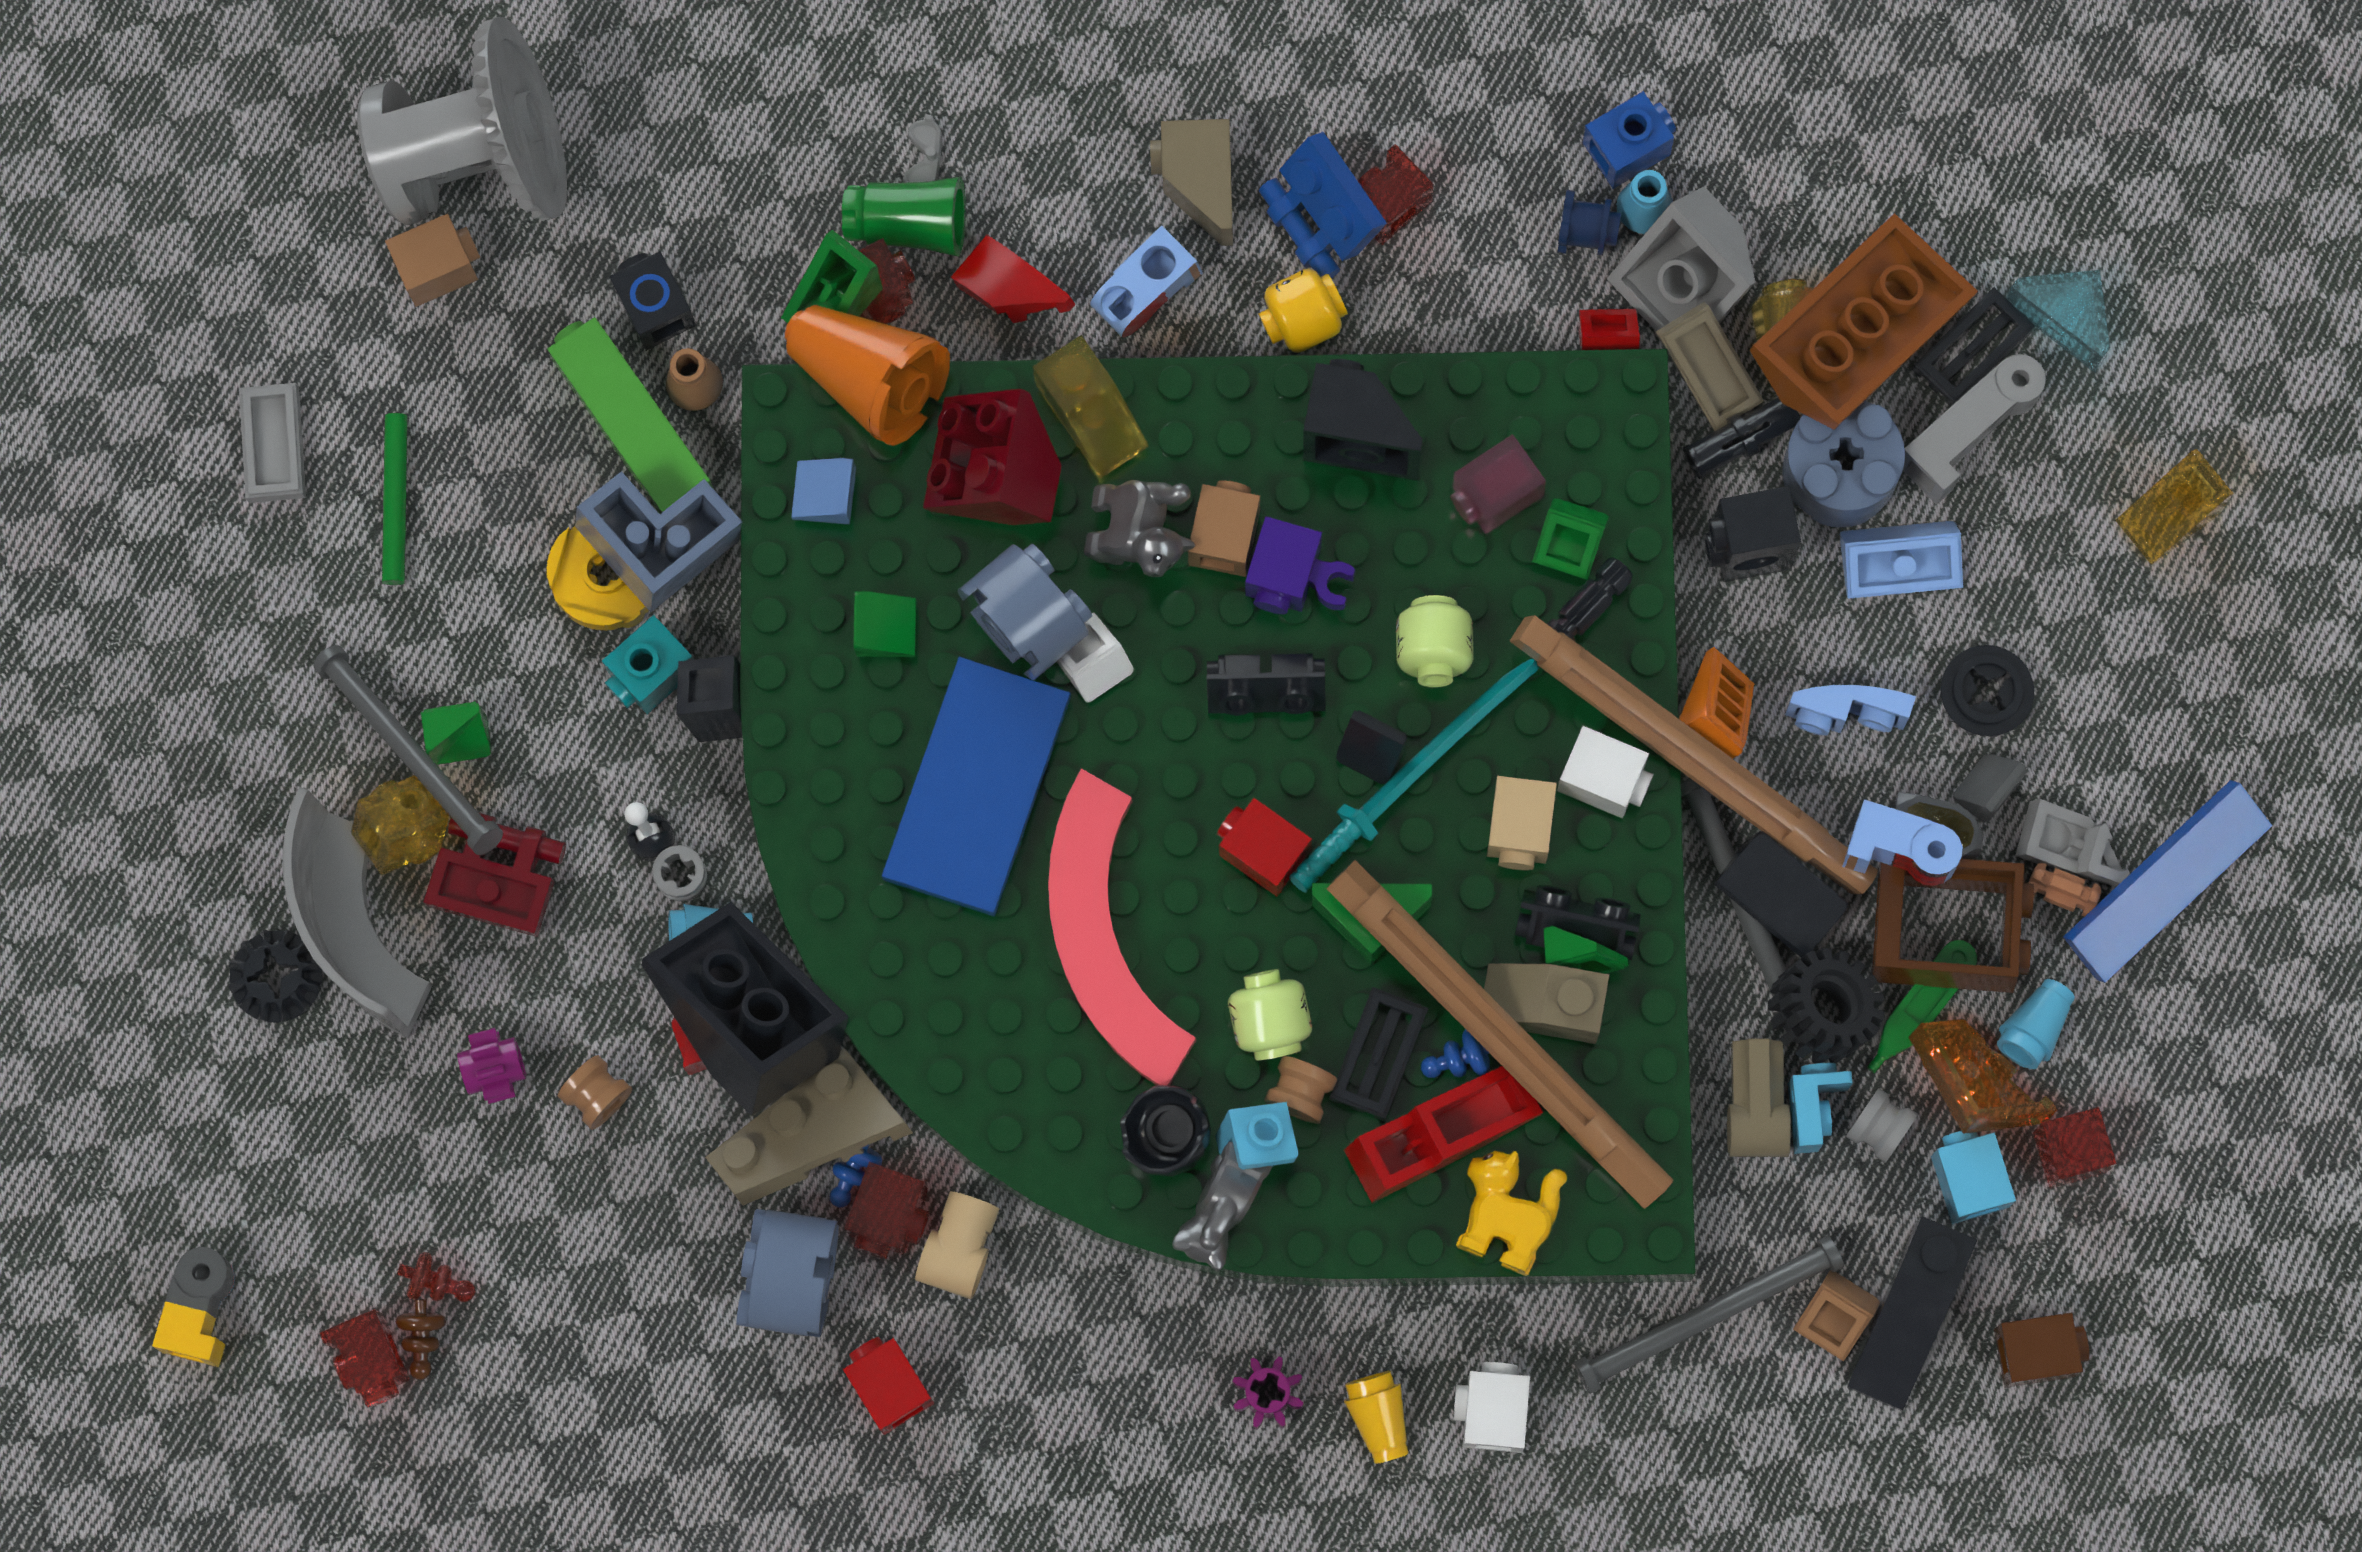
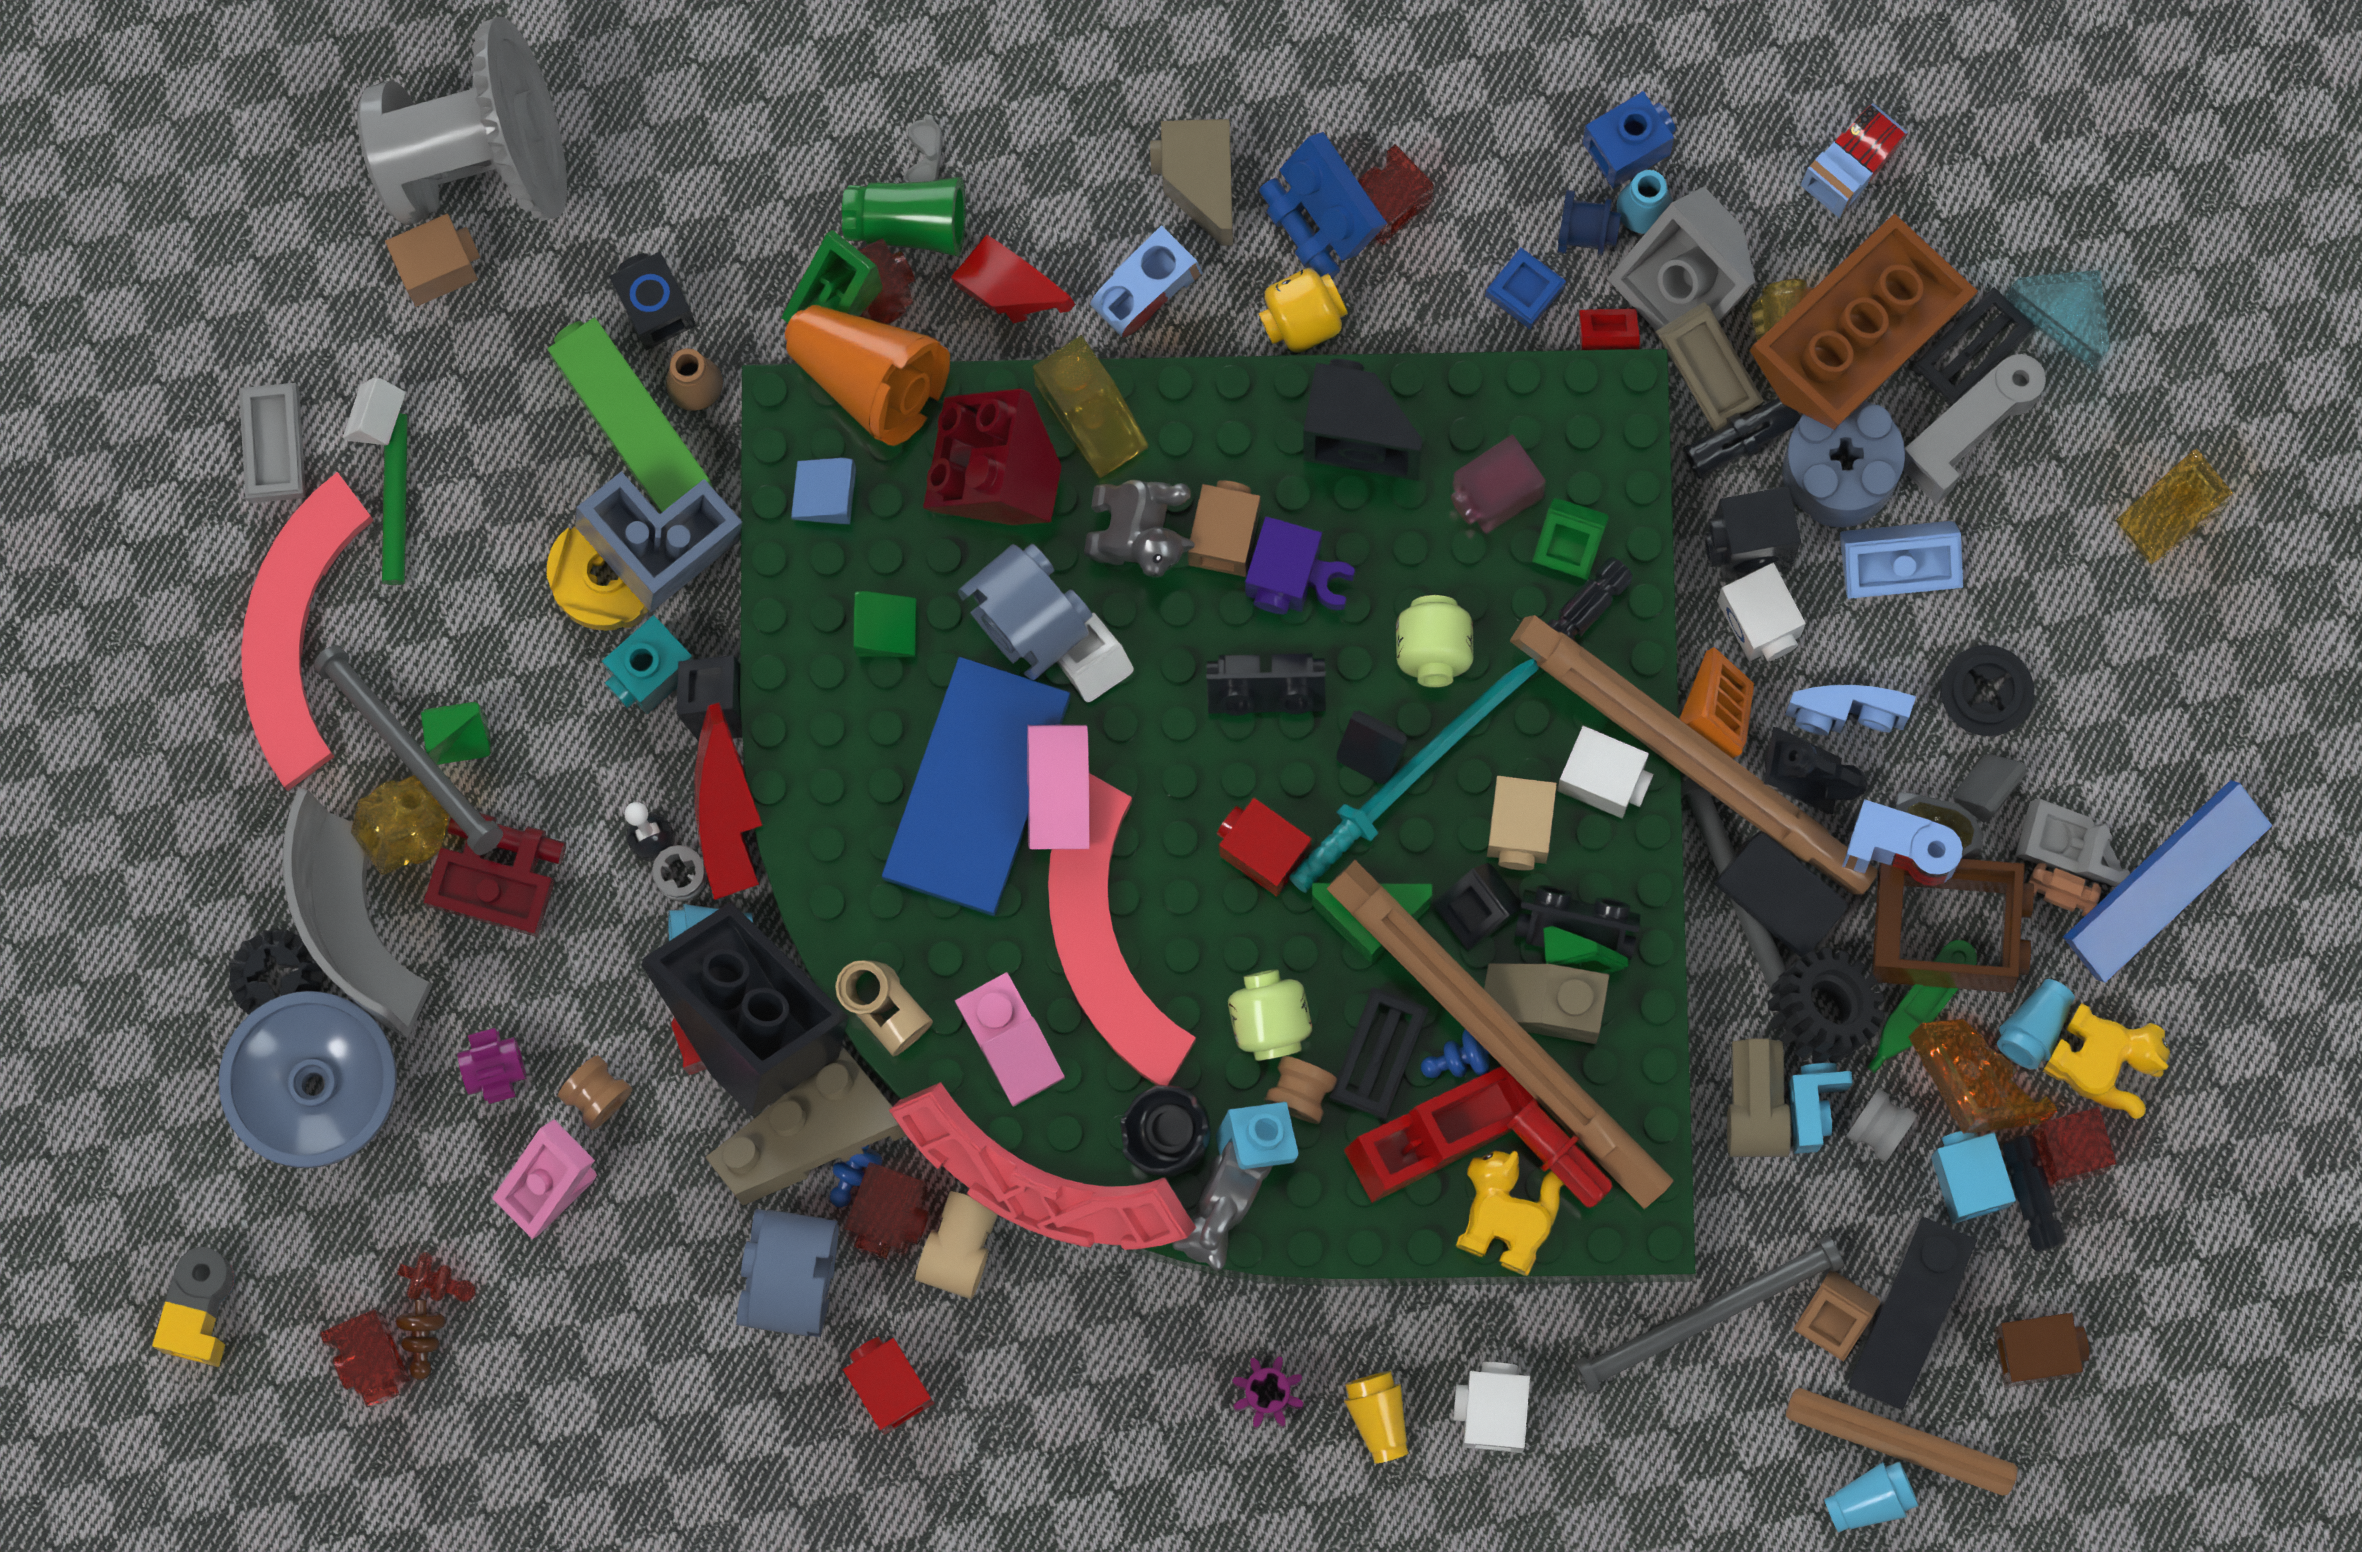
(277, 627): none -> coral tile
(277, 1054): none -> sand blue dish
(374, 412): none -> white slope
(545, 1179): none -> bright pink slope
(723, 808): none -> red slope
(904, 1026): none -> tan piece
(1010, 1039): none -> bright pink slope
(1033, 1198): none -> coral tile
(1058, 786): none -> bright pink slope
(1478, 905): none -> black slope
(1525, 288): none -> blue tile
(1560, 1154): none -> red axle
(1762, 614): none -> white brick
(1810, 772): none -> black hinge
(1853, 160): none -> leg
(1872, 1498): none -> medium azure cone
(1901, 1441): none -> medium nougat axle
(2033, 1193): none -> black axle
(2105, 1047): none -> yellow animal

